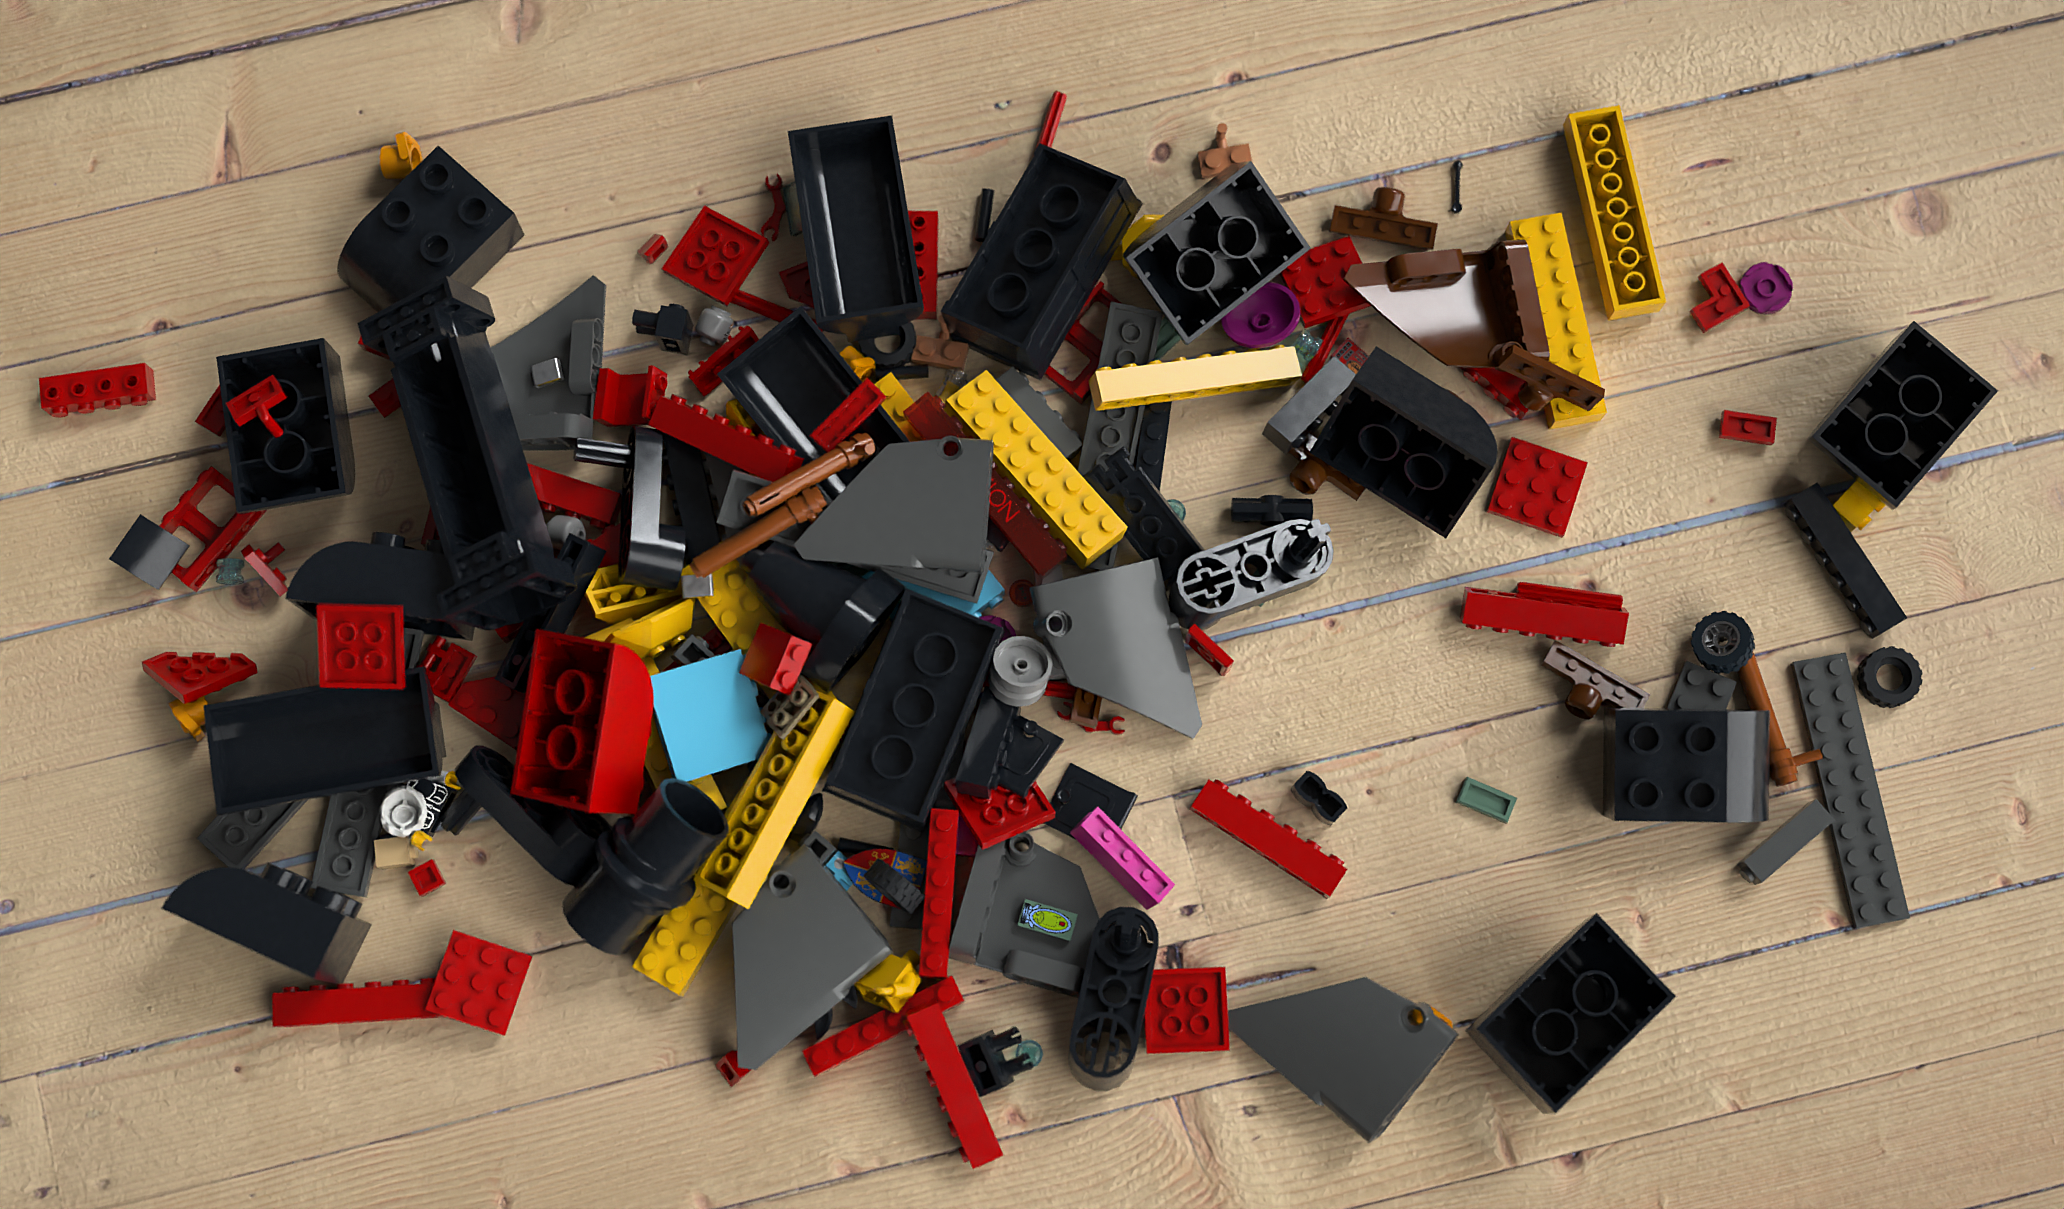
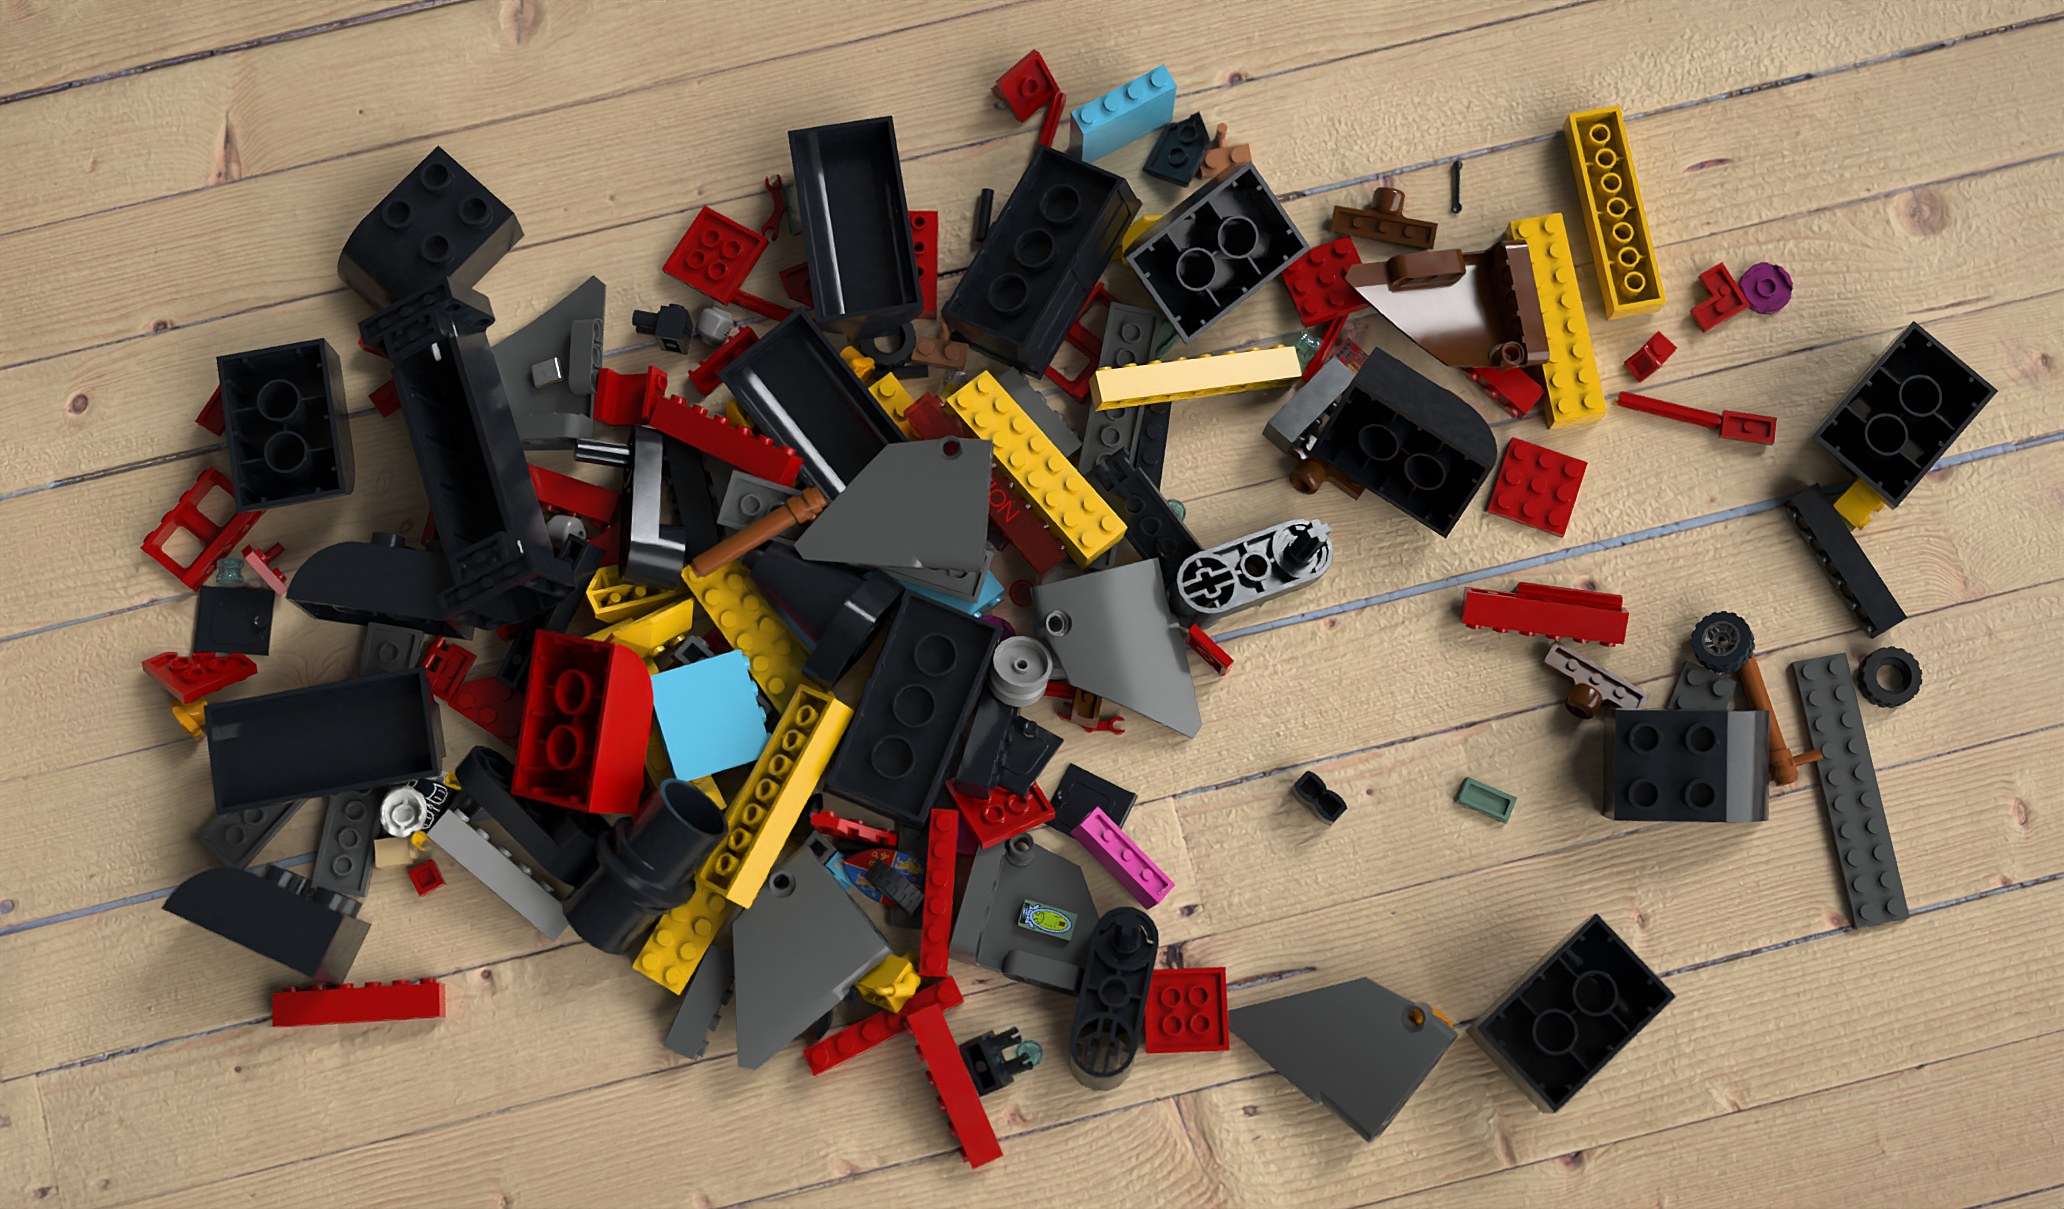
(97, 389): red brick -> none
(149, 552): black slope -> none
(234, 620): none -> black container
(257, 402): red plate -> none
(361, 646): red plate -> none
(400, 159): light orange piece -> none
(478, 983): red plate -> none
(499, 872): none -> light grey brick
(653, 248): red slope -> none
(697, 587): flat silver piece -> none
(702, 1004): none -> dark grey brick
(729, 1068): red tile -> none
(775, 658): red brick -> none
(786, 710): dark tan slope -> none
(843, 456): dark orange cylinder -> none
(848, 416): red plate -> none
(854, 829): none -> red plate
(1026, 86): none -> red bracket
(1122, 115): none -> medium azure brick
(1179, 151): none -> black tile
(1263, 317): magenta dish -> none
(1269, 839): red brick -> none
(1270, 509): black piece -> none
(1548, 381): reddish brown plate -> none
(1643, 364): none -> red tile
(1661, 347): none -> red plate
(1669, 410): none -> red axle
(1785, 842): dark grey brick -> none

